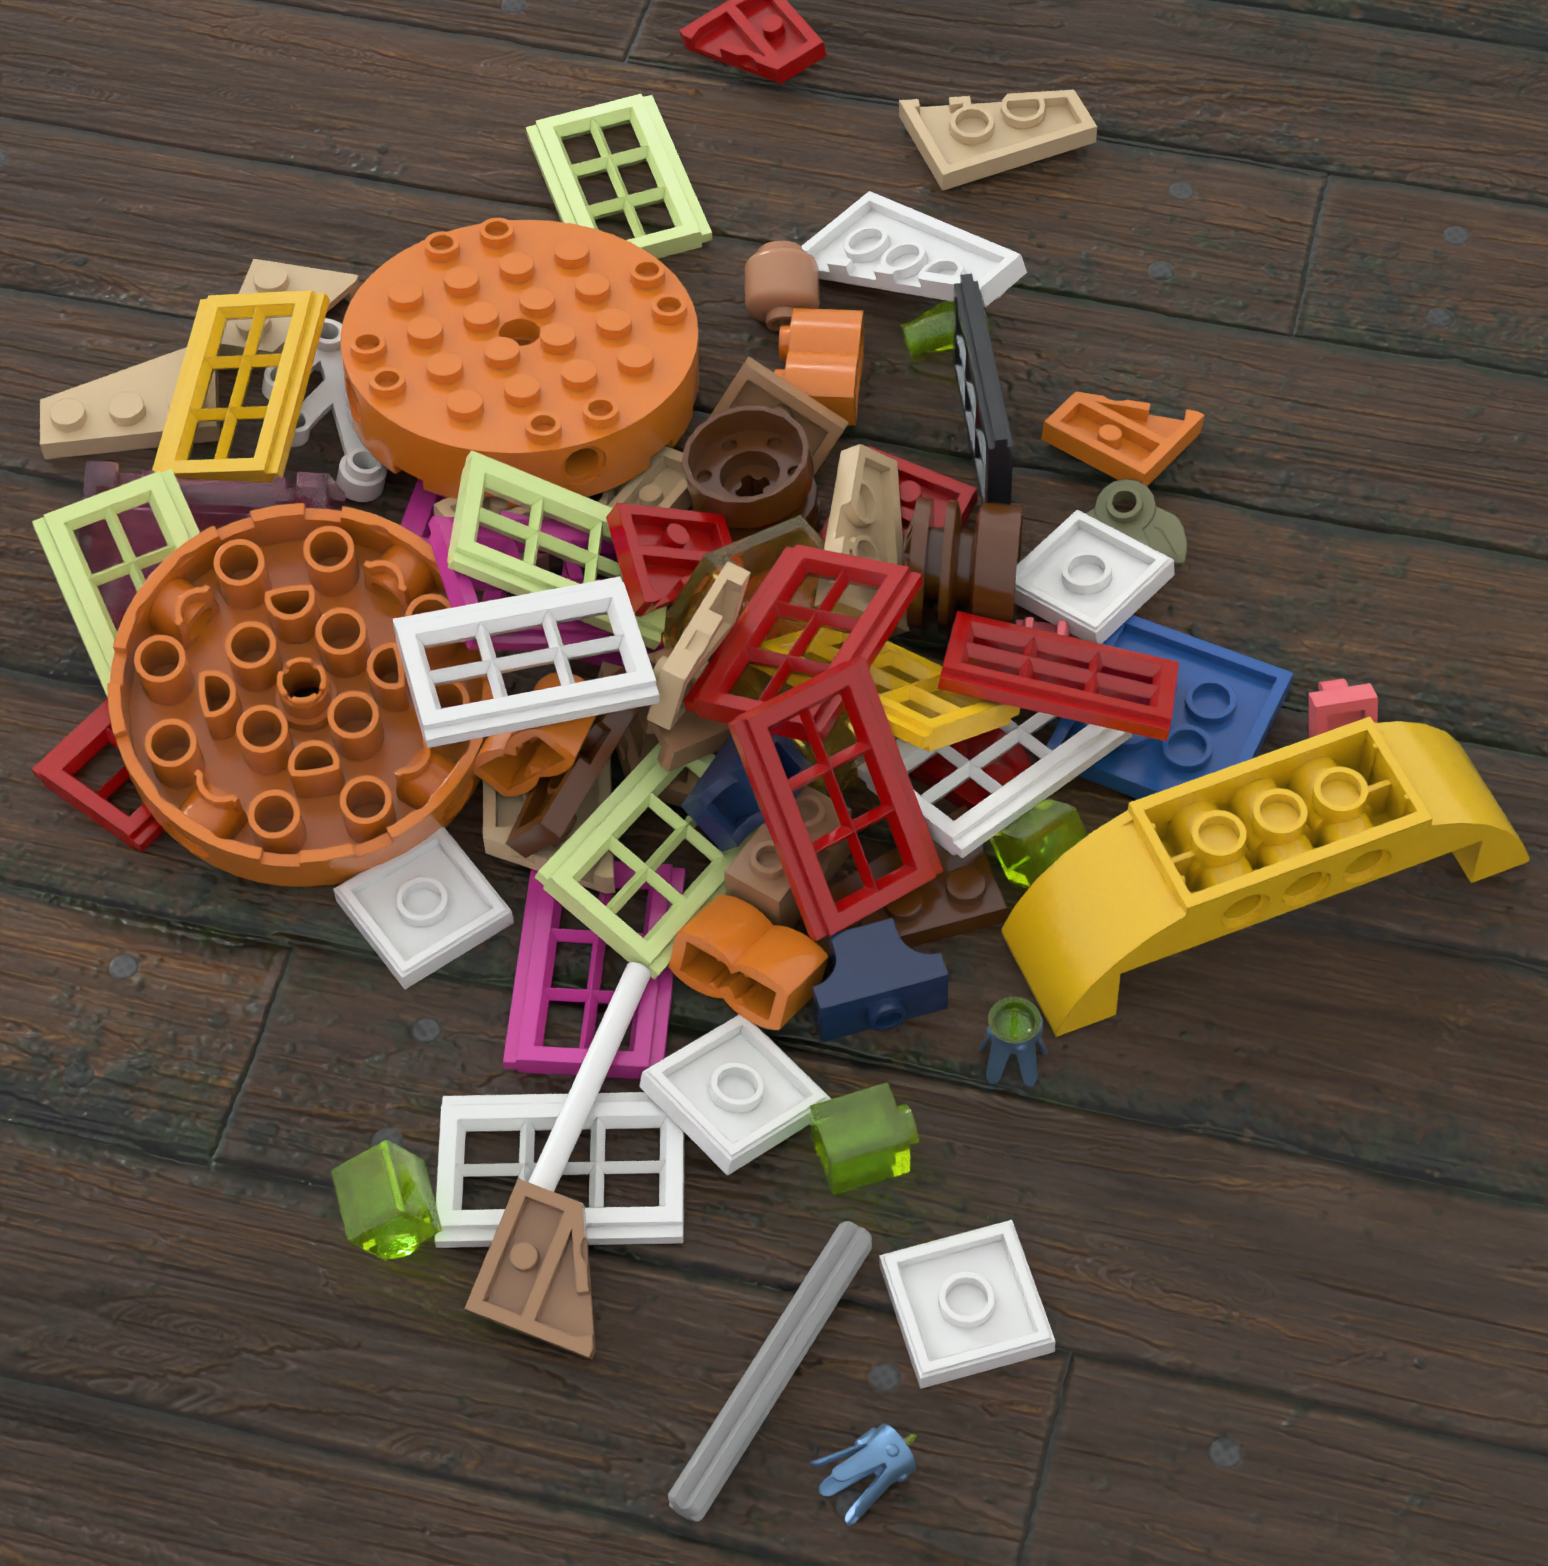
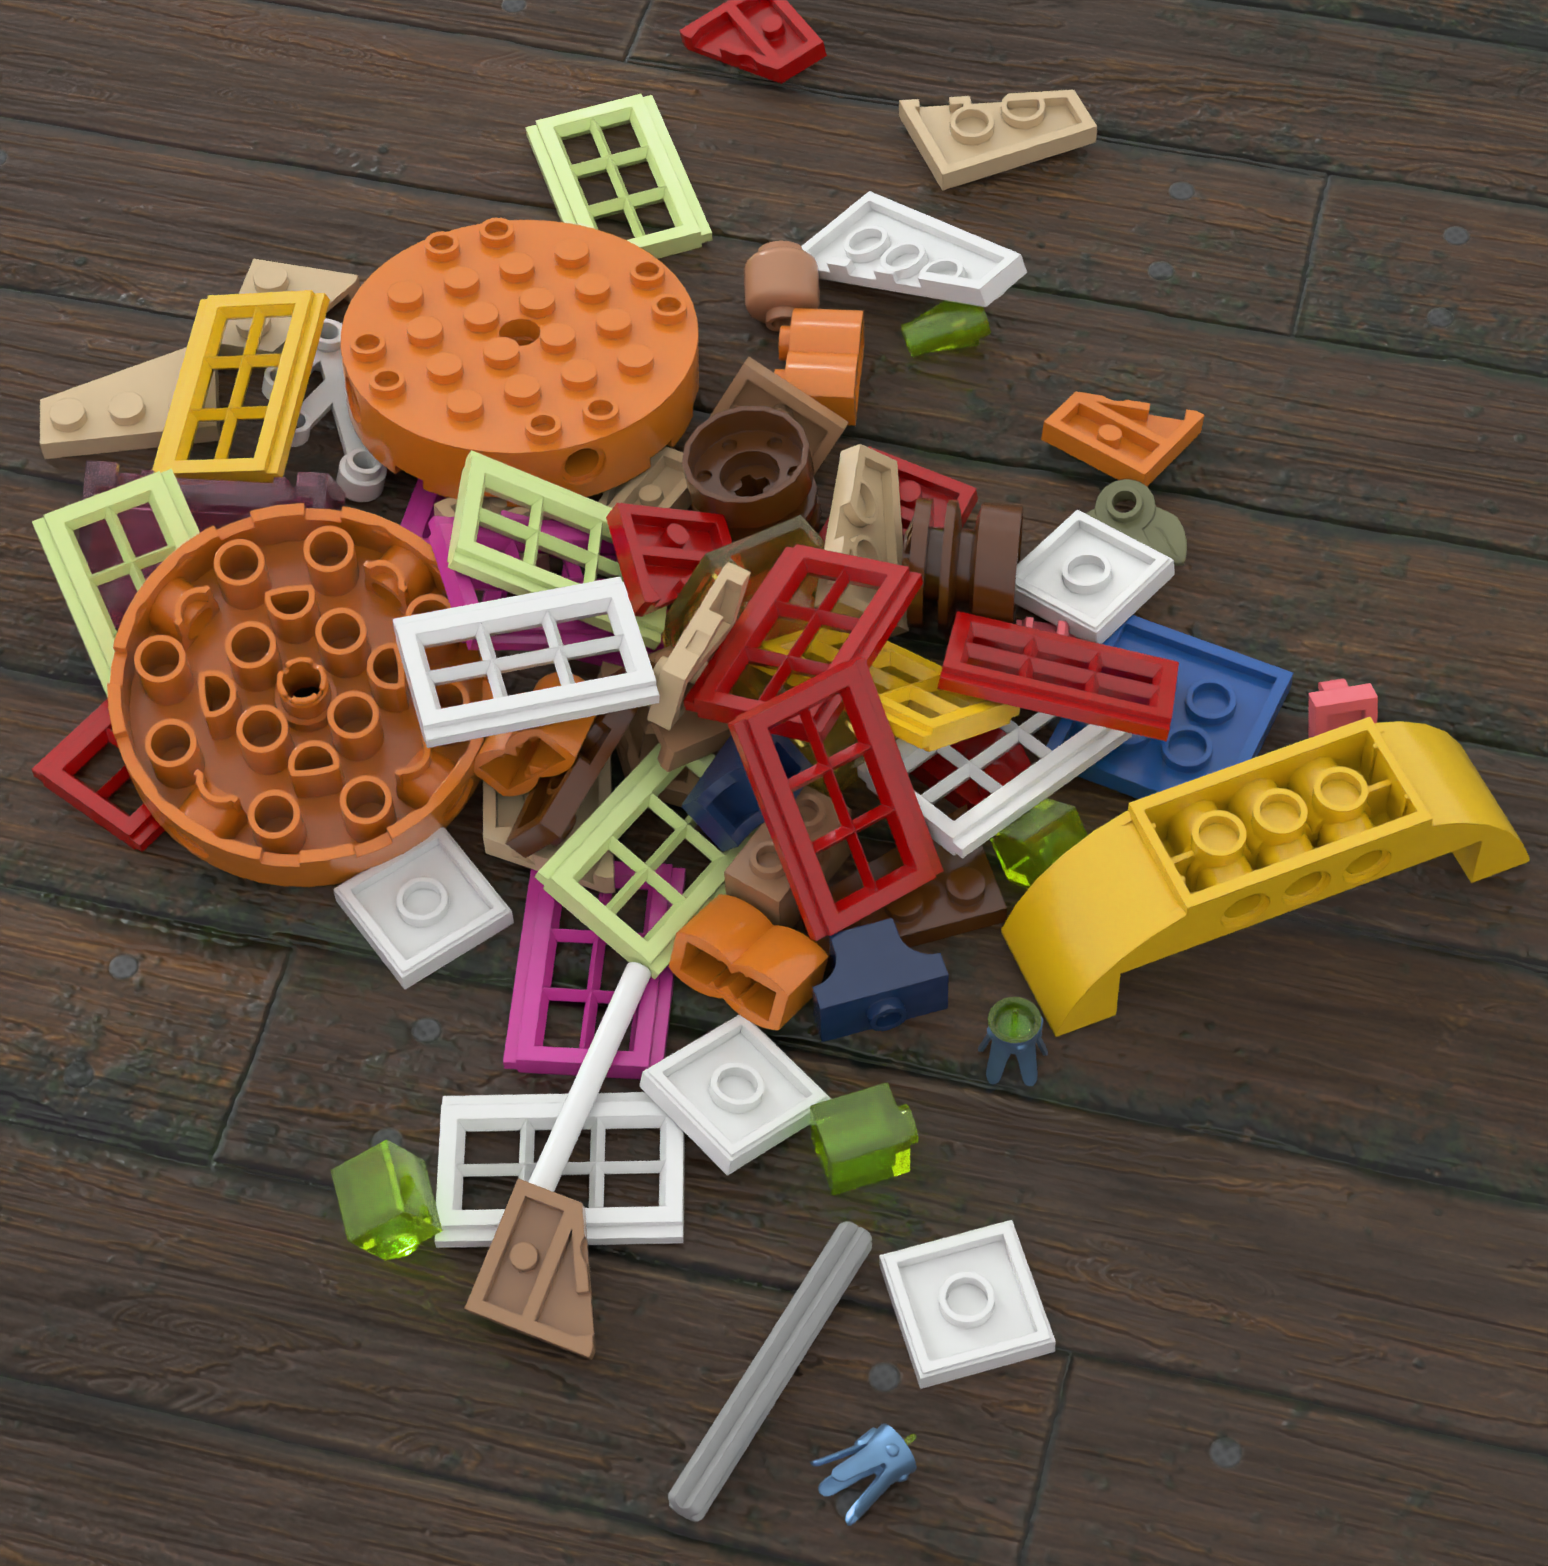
(981, 395): black piece -> none

